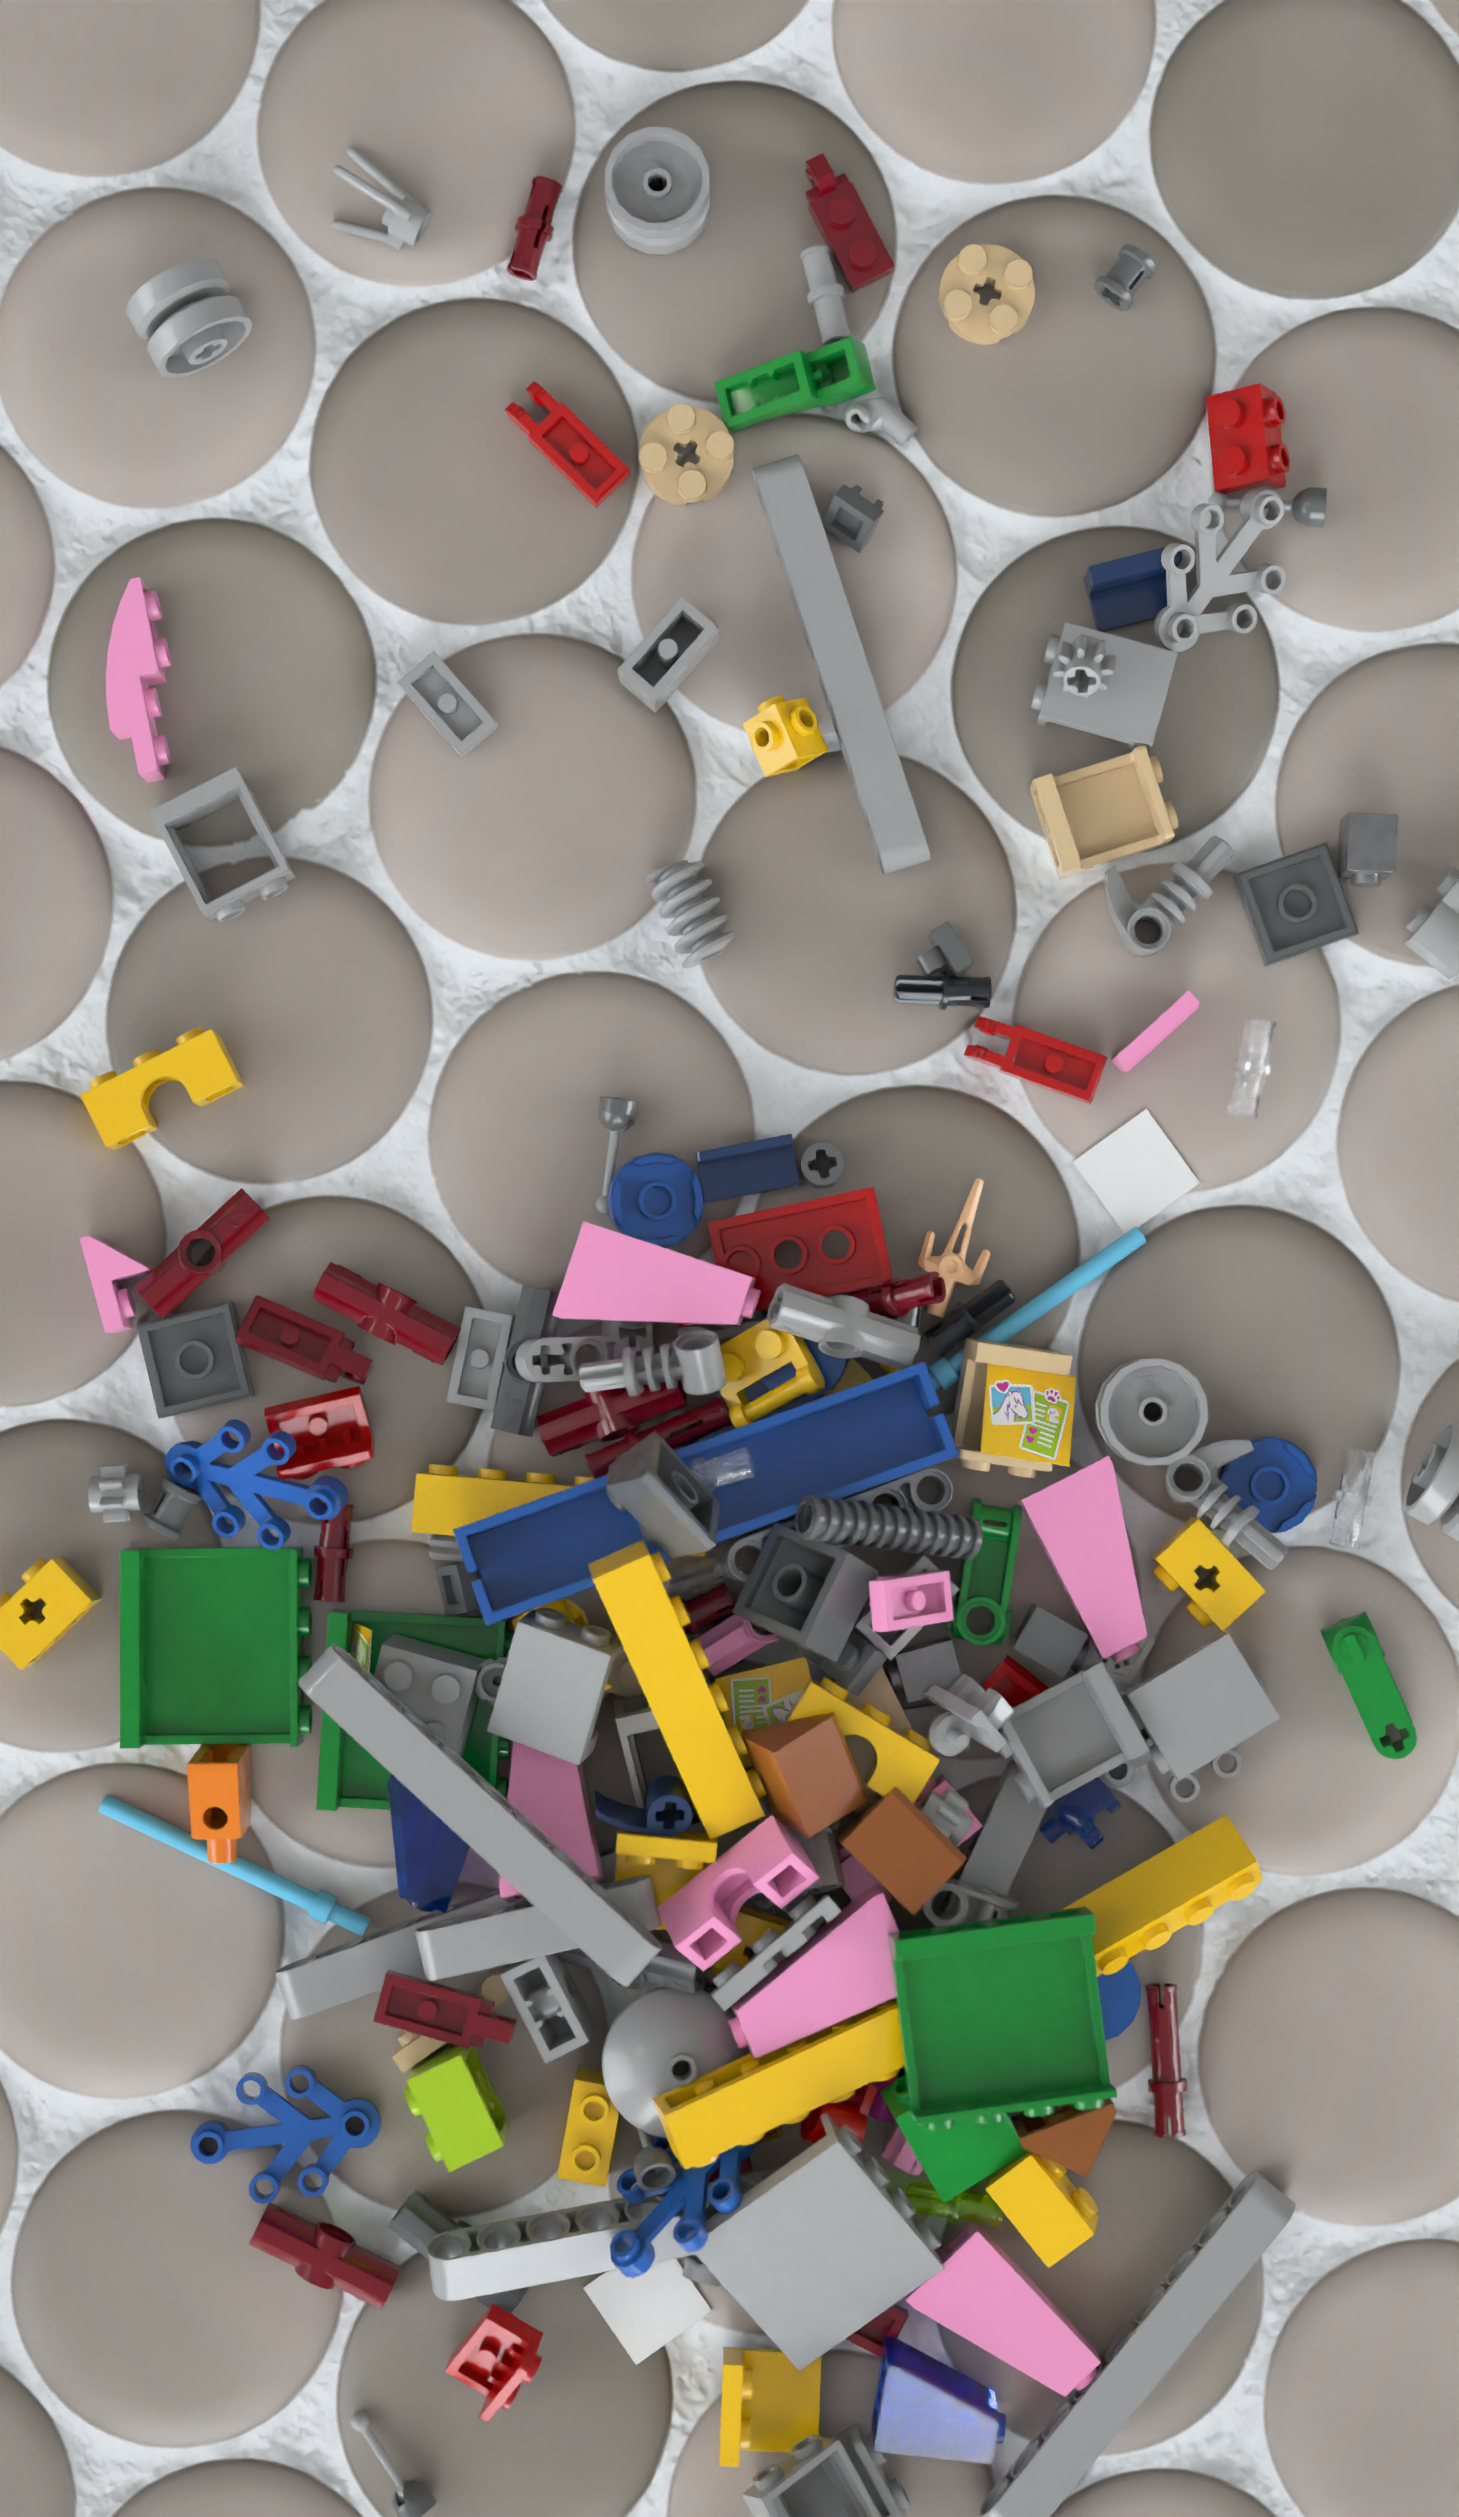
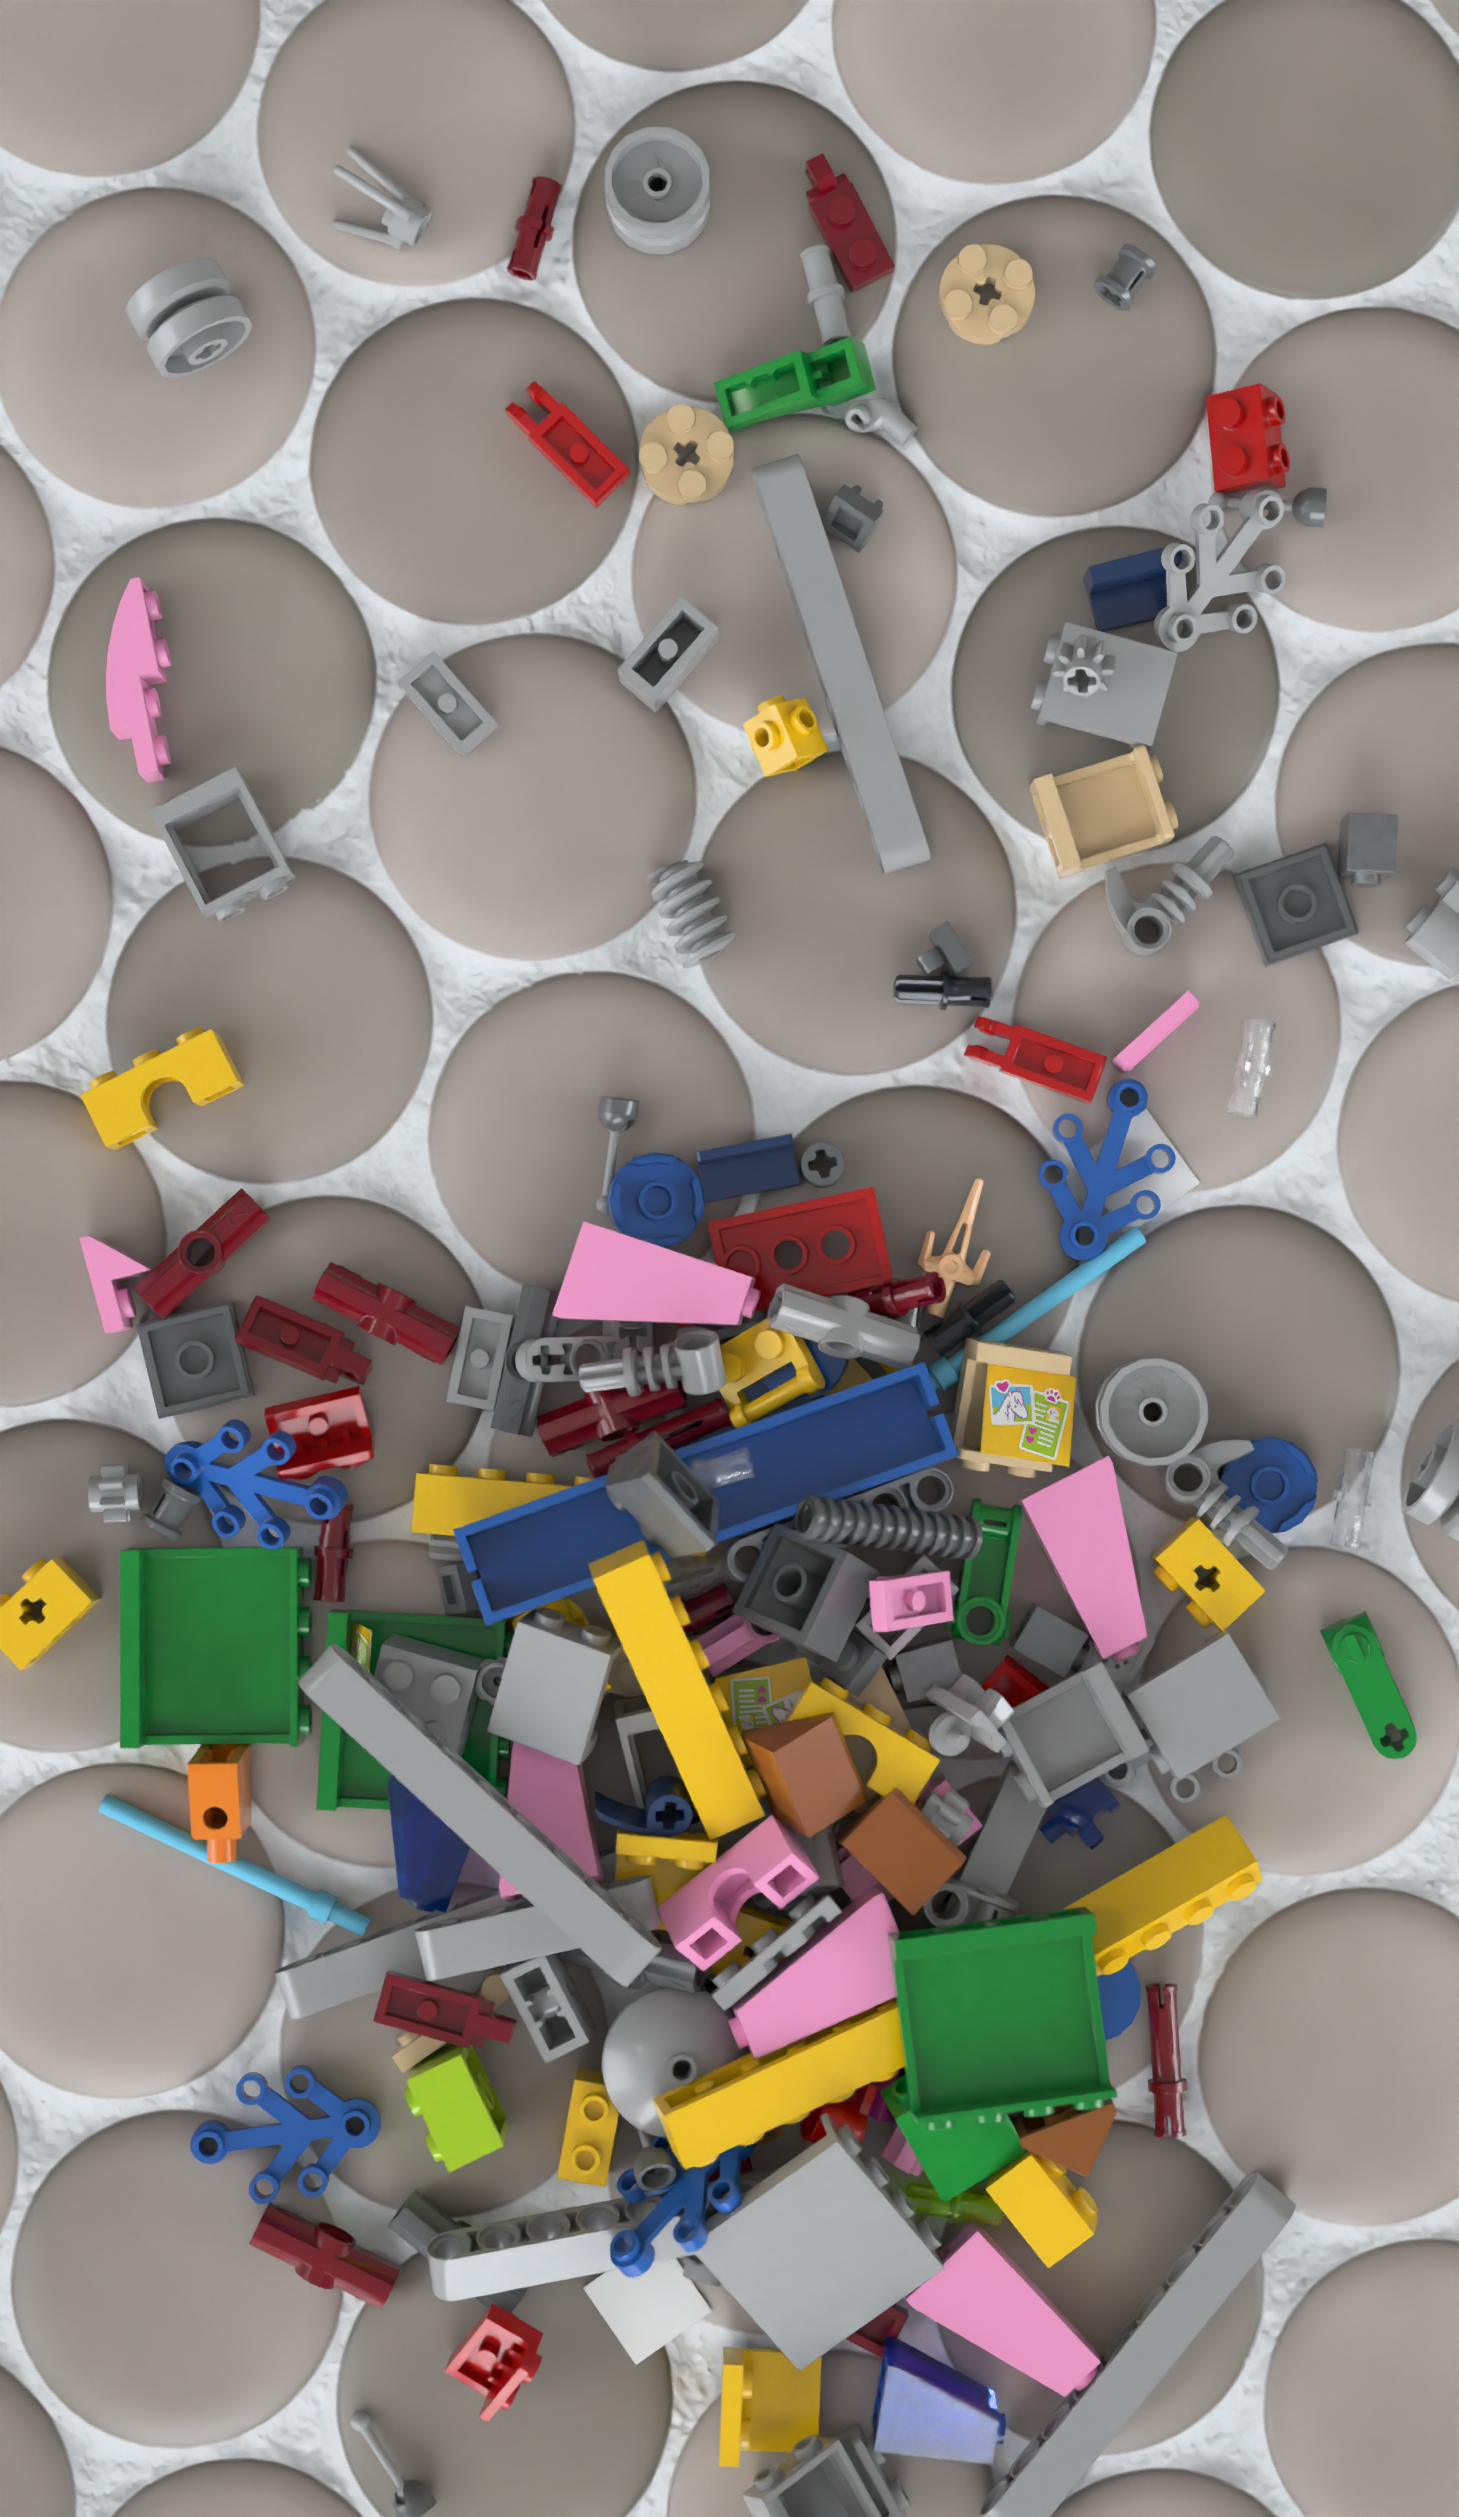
(1101, 1177): none -> blue plant

